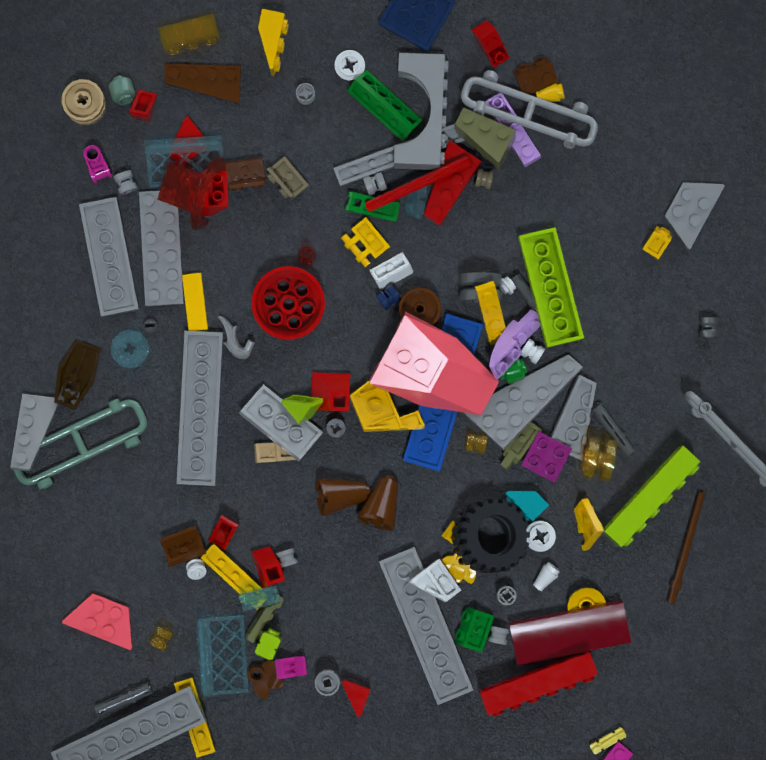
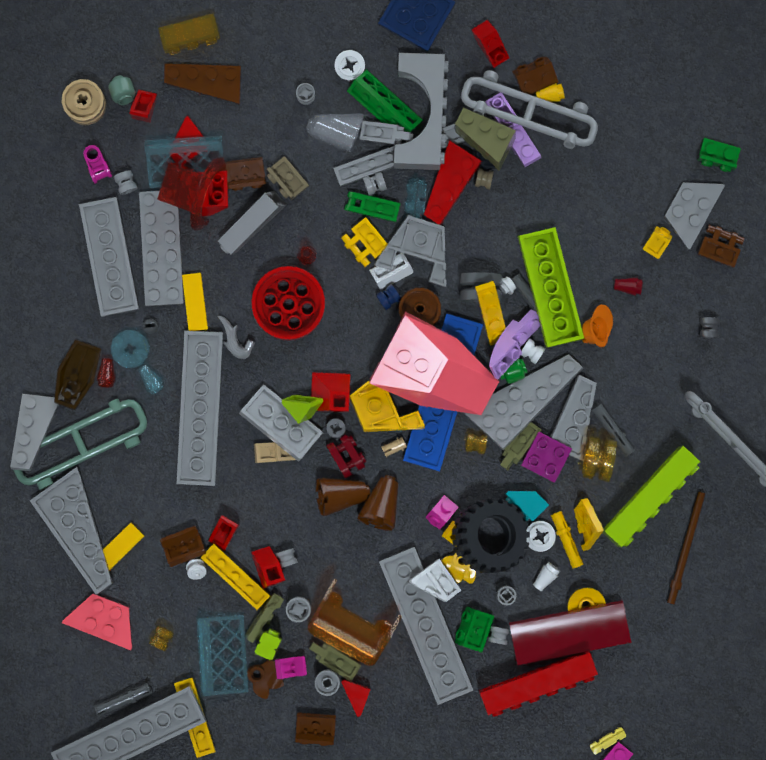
(70, 519): none -> light grey wing
(106, 373): none -> clear red cone
(121, 545): none -> yellow tile
(151, 381): none -> clear light blue cone
(252, 222): none -> light grey slope
(260, 598): clear light blue hinge -> none
(271, 29): yellow slope -> none
(298, 609): none -> light grey wheel
(315, 729): none -> reddish brown bracket
(336, 129): none -> clear slope
(336, 660): none -> olive hinge
(348, 631): none -> clear orange windscreen
(357, 458): none -> dark red brick
(384, 133): none -> light grey hinge
(394, 446): none -> tan pin
(418, 183): red axle -> none
(420, 240): none -> light grey wing
(441, 512): none -> dark pink bracket
(563, 531): none -> yellow pin
(598, 328): none -> orange piece
(629, 285): none -> dark red cone
(719, 155): none -> green bracket
(719, 251): none -> reddish brown plate

